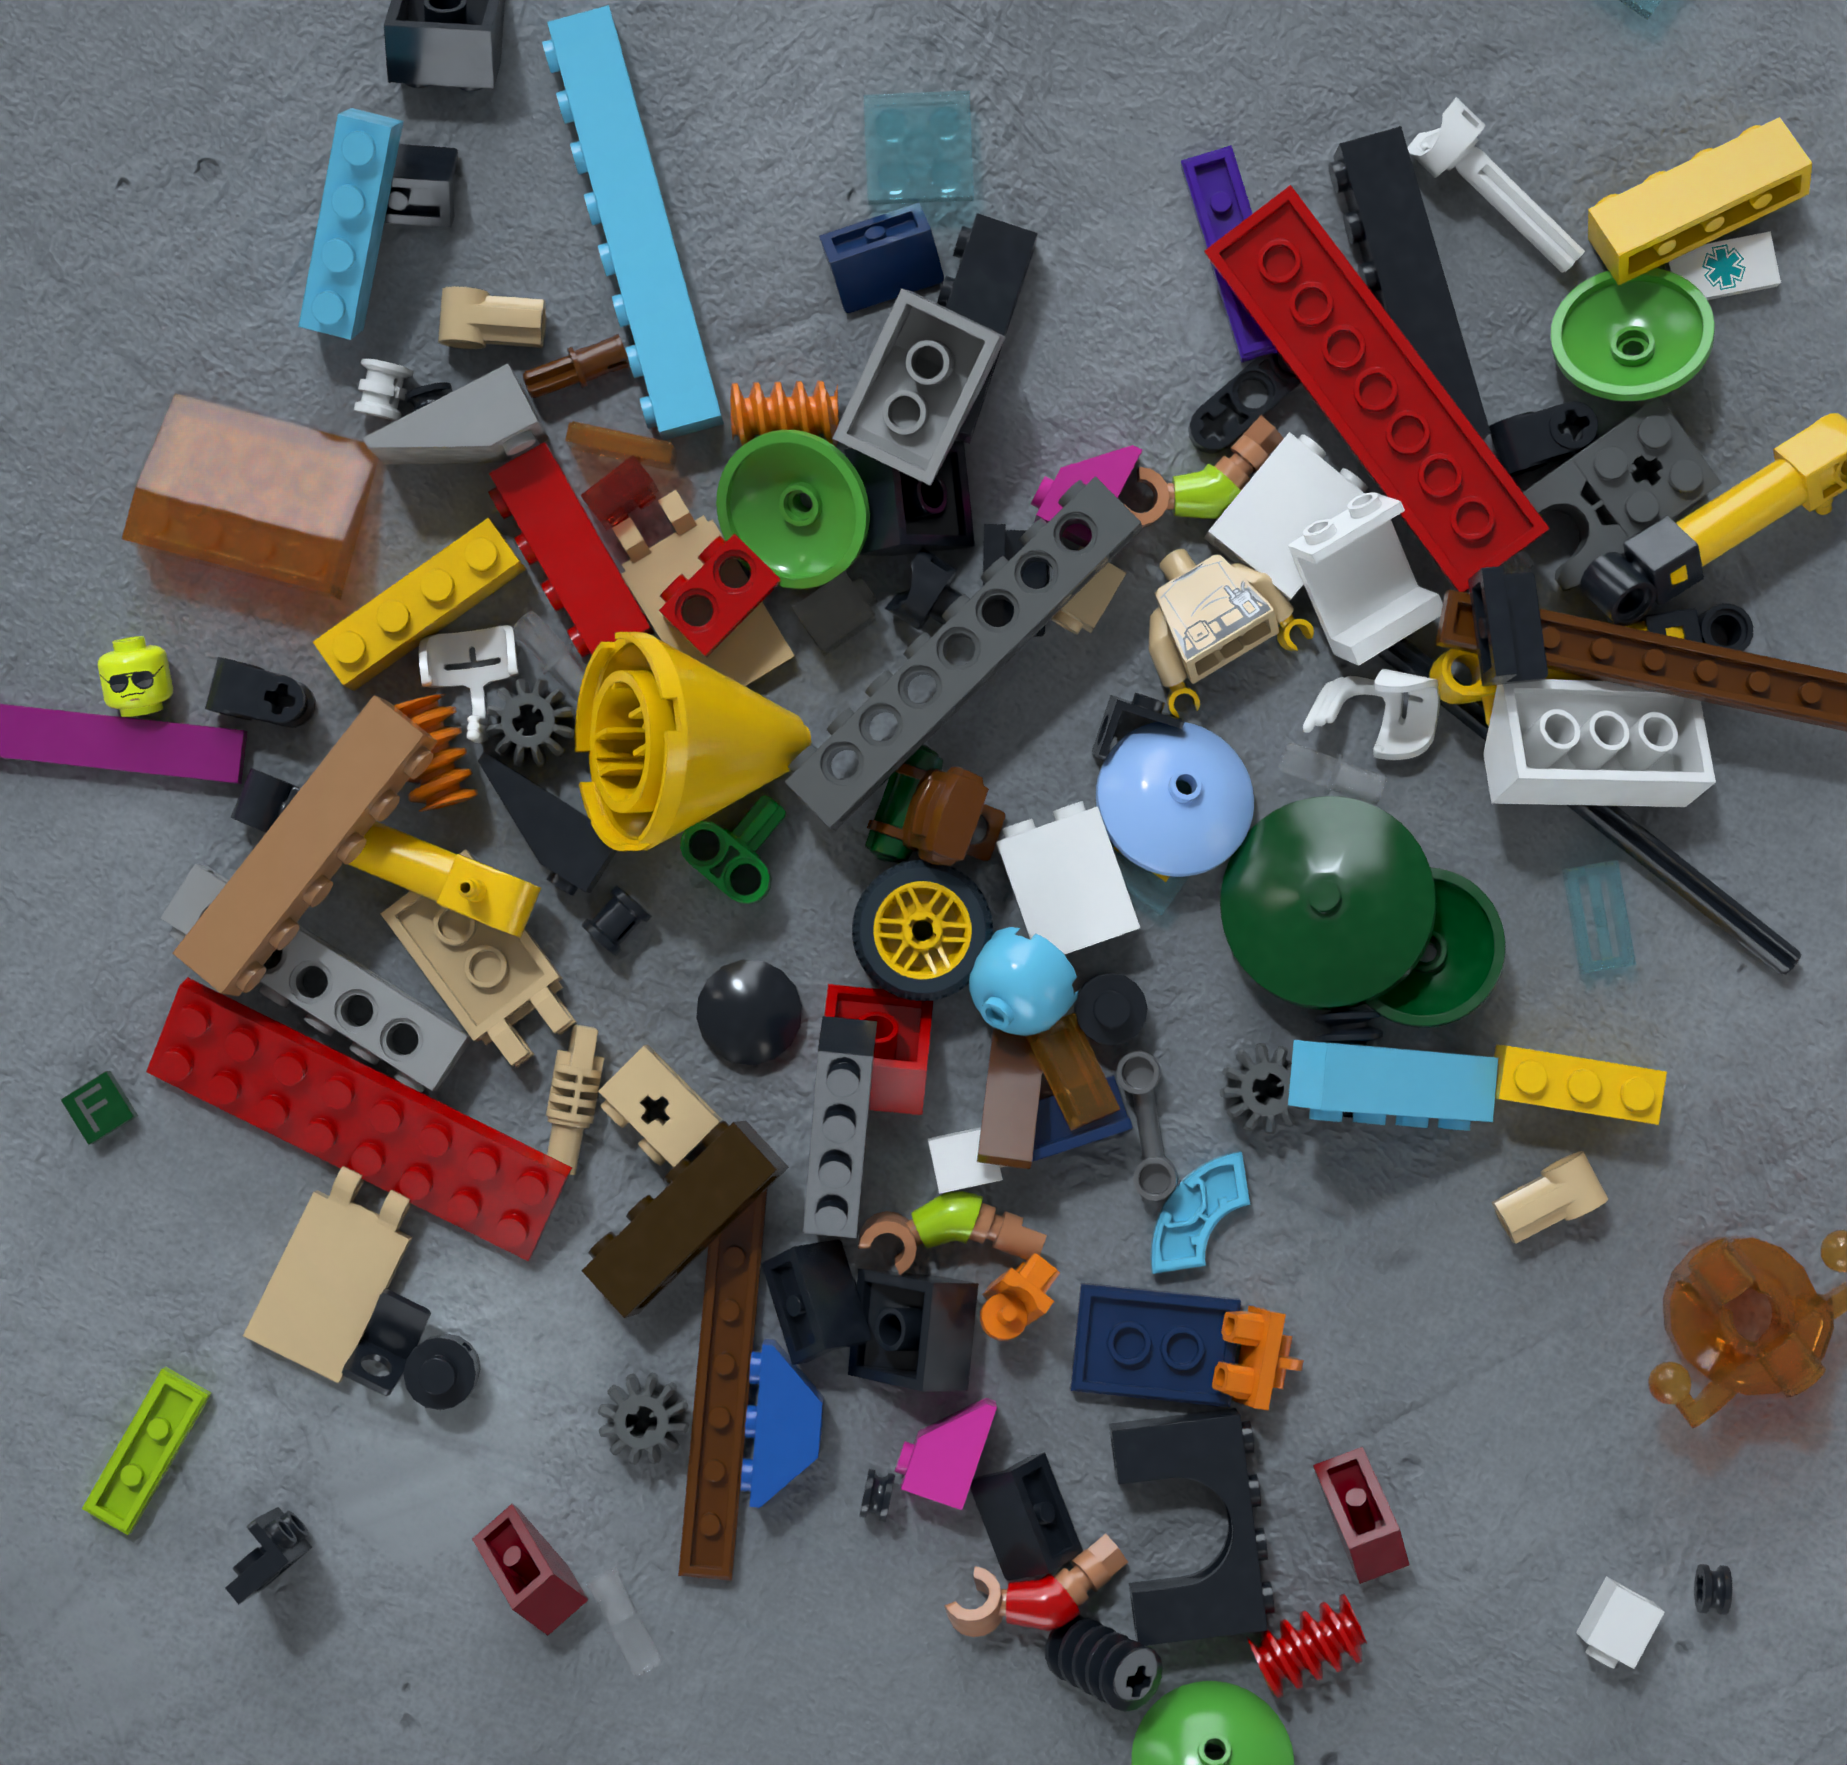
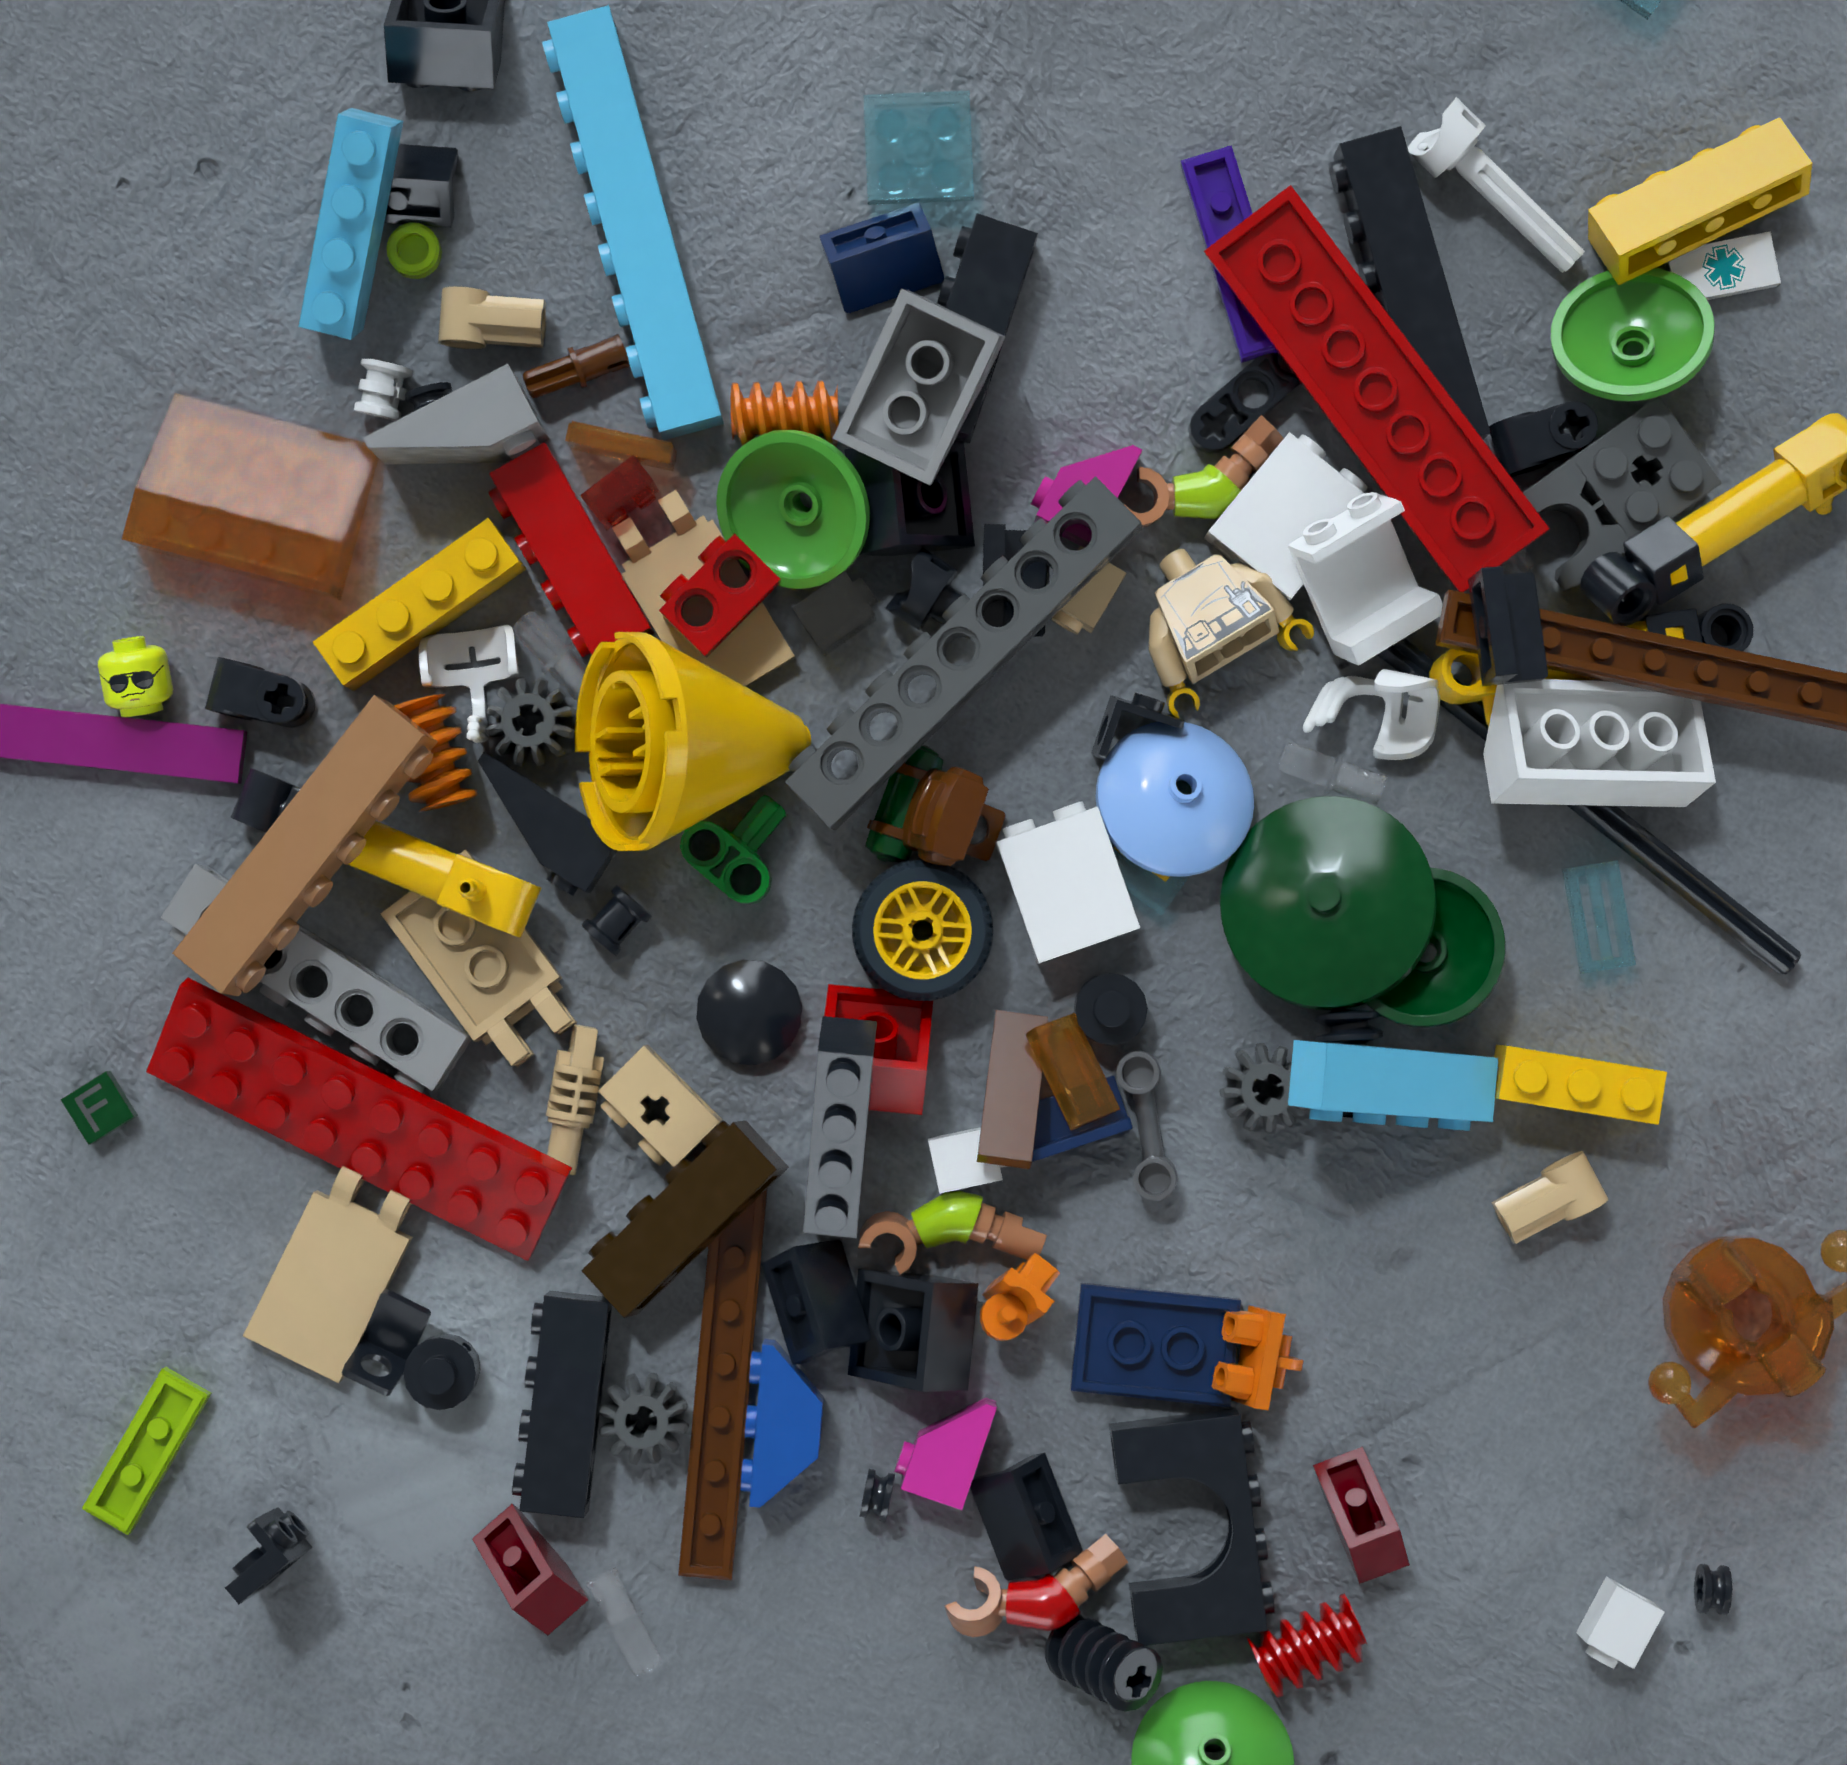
(414, 250): none -> lime tile
(565, 1404): none -> black brick
(1021, 983): medium azure cylinder -> none
(1195, 1210): medium azure tile -> none

